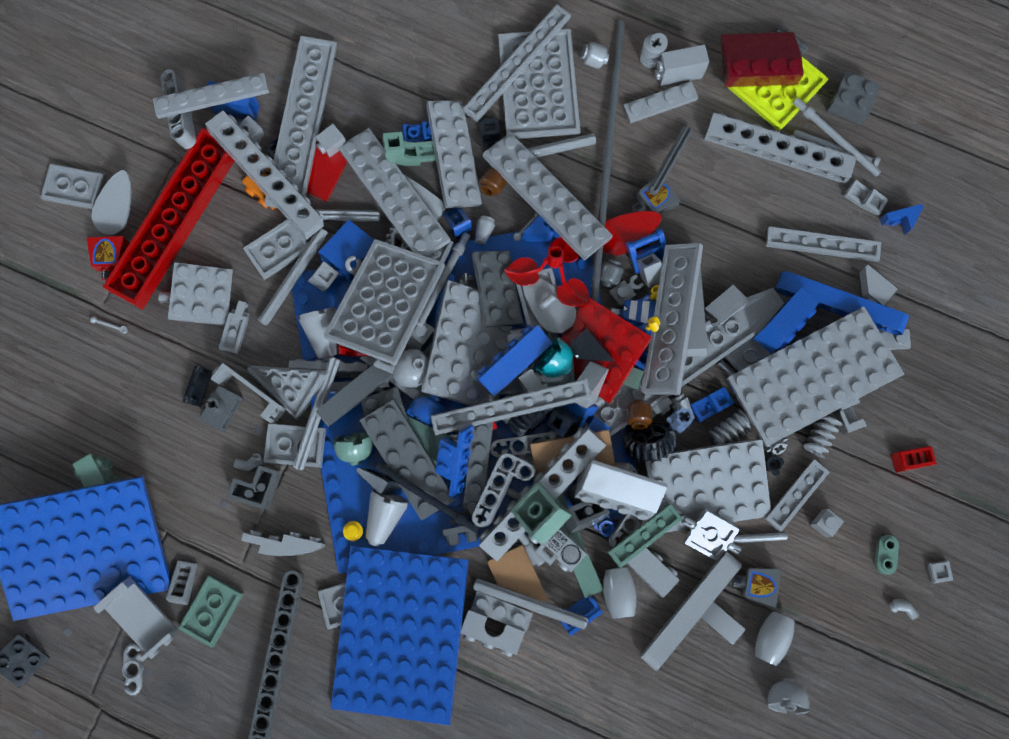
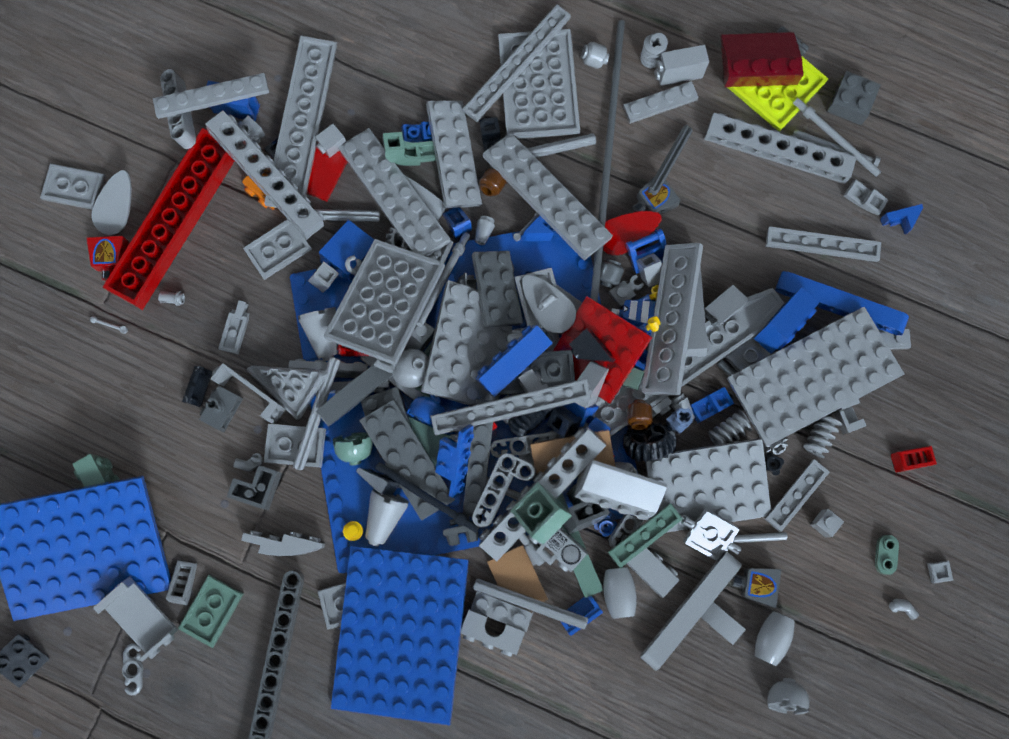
(200, 294): light grey plate -> none
(292, 276): light grey axle -> none
(525, 273): red plant -> none
(555, 360): teal cylinder -> none
(875, 287): light grey slope -> none

